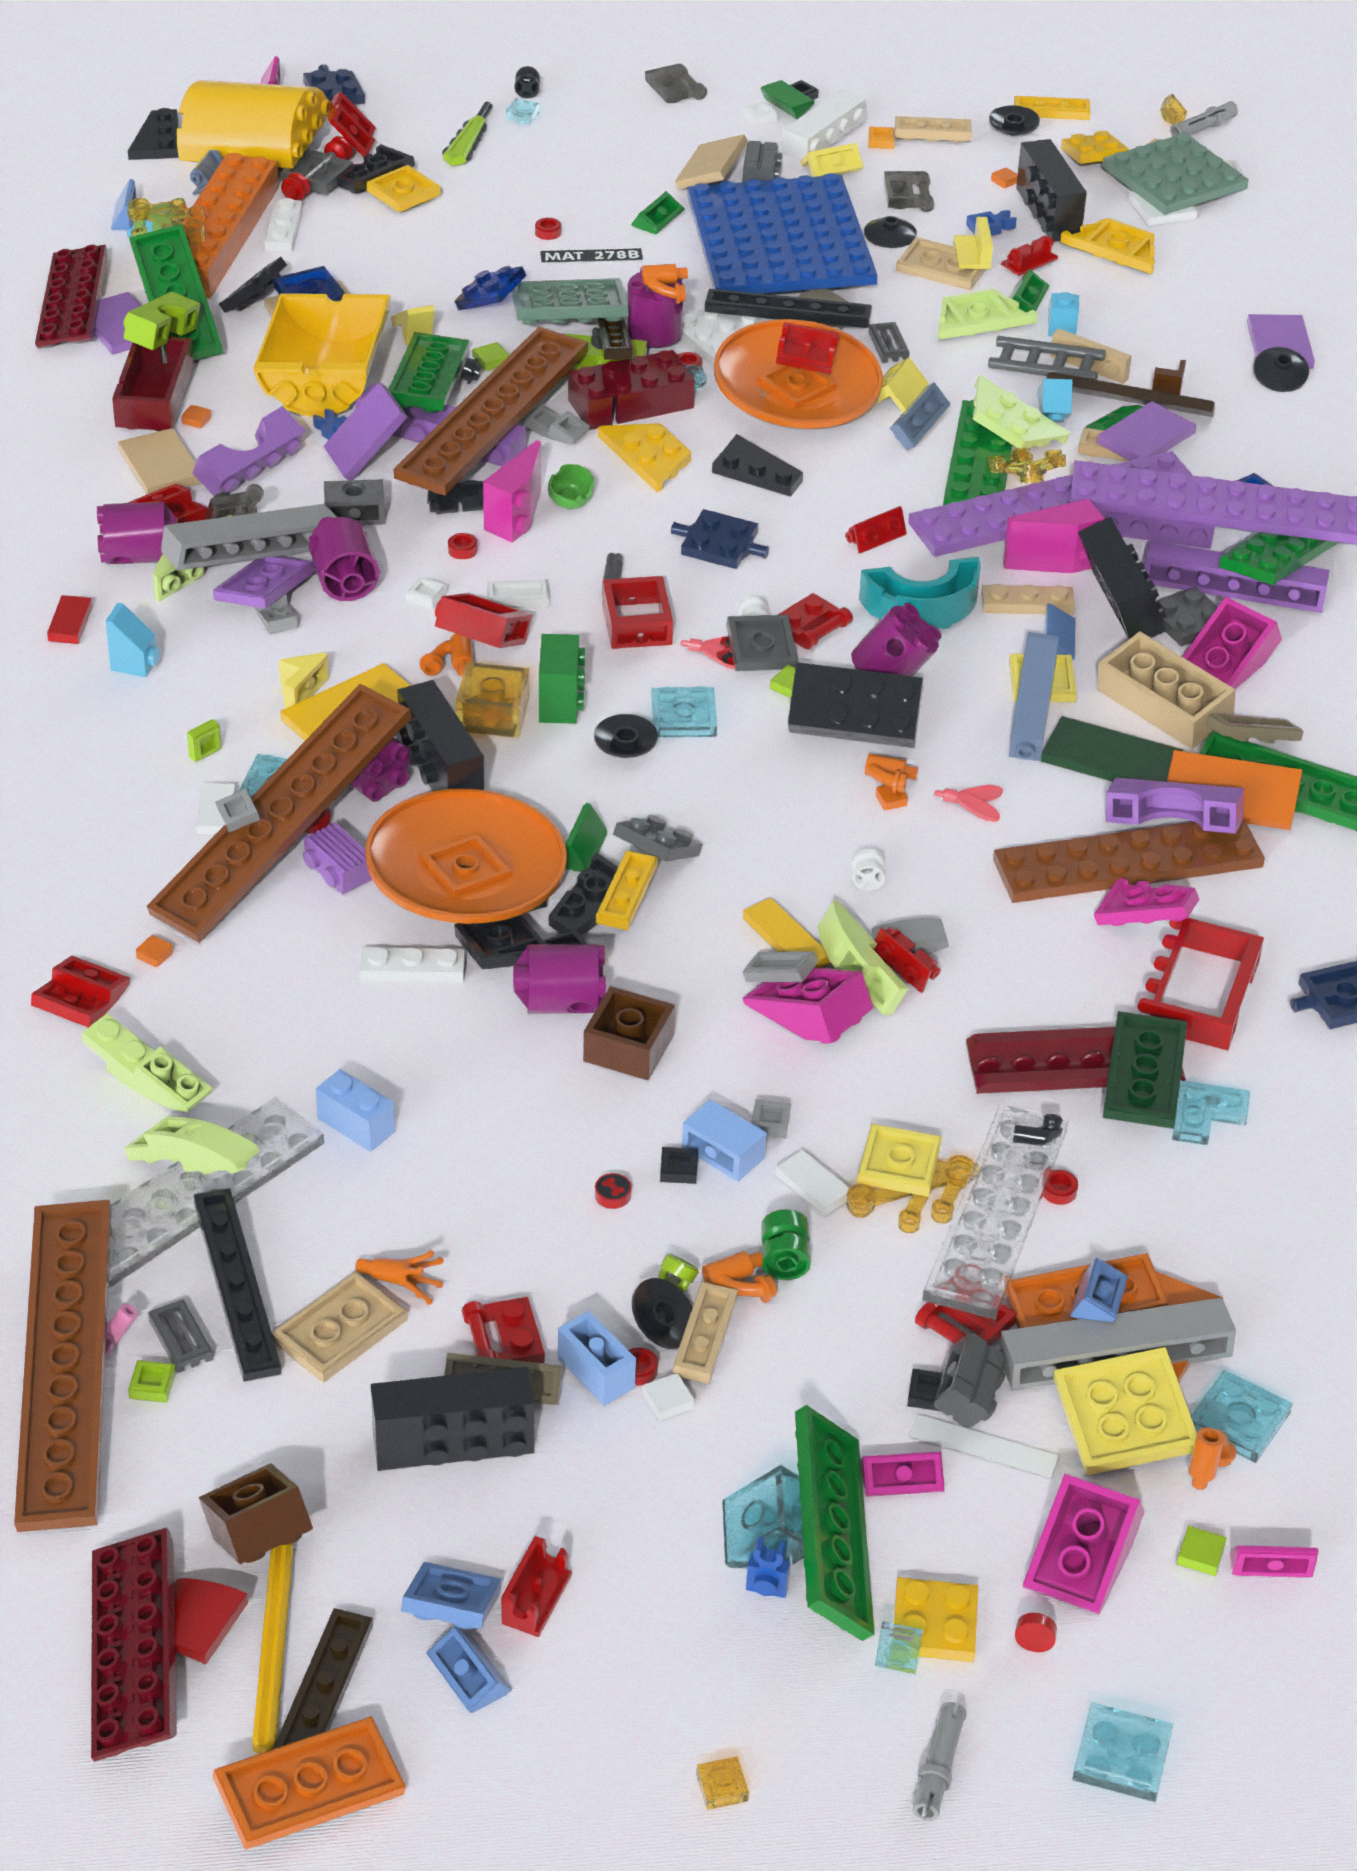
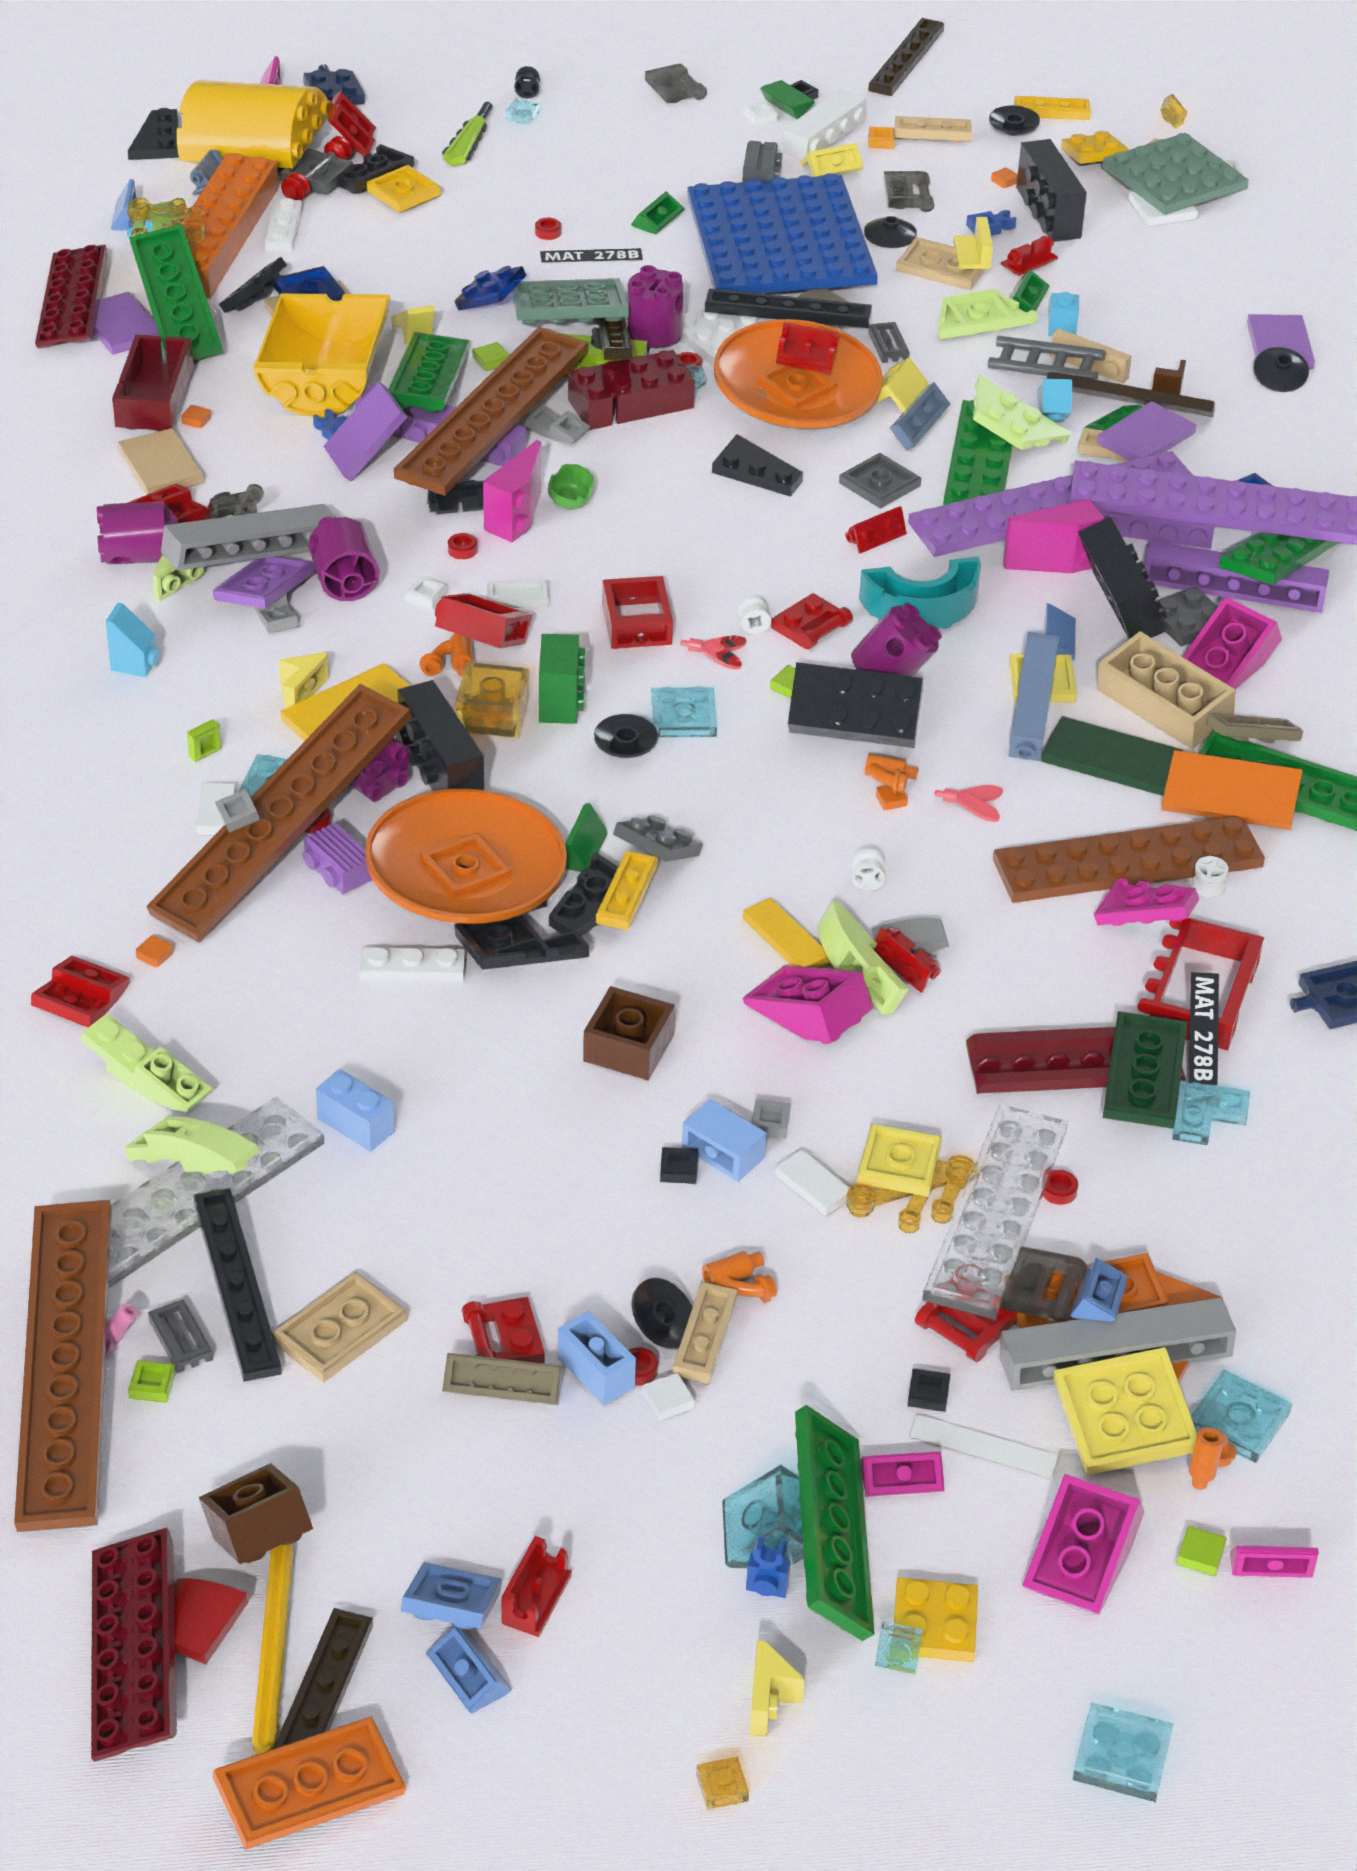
(69, 619): red tile -> none
(151, 322): lime arch -> none
(225, 468): medium lavender arch -> none
(356, 500): flat silver brick -> none
(402, 1272): orange piece -> none
(452, 1418): black brick -> none
(471, 370): black plate -> none
(560, 978): magenta cylinder -> none
(613, 566): dark grey axle -> none
(613, 1191): tile -> none
(647, 450): yellow wing -> none
(658, 275): orange plant -> none
(679, 1268): lime tile -> none
(711, 161): tan tile -> none
(719, 539): dark blue plate -> none
(761, 642): dark grey plate -> none
(773, 1683): none -> light yellow slope
(780, 966): light grey tile -> none
(785, 1244): green wheel -> none
(880, 480): none -> dark grey tile
(906, 57): none -> dark brown tile
(936, 1774): light grey pin -> none
(970, 1381): dark grey brick -> none
(1023, 465): clear yellow plant -> none
(1026, 599): tan plate -> none
(1032, 1279): none -> clear smoke plate
(1035, 1632): tile -> none
(1041, 1135): black arm -> none
(1115, 242): yellow wing -> none
(1143, 800): medium lavender arch -> none
(1204, 1028): none -> black sticker
(1210, 876): none -> white wheel
(1211, 117): light grey pin -> none

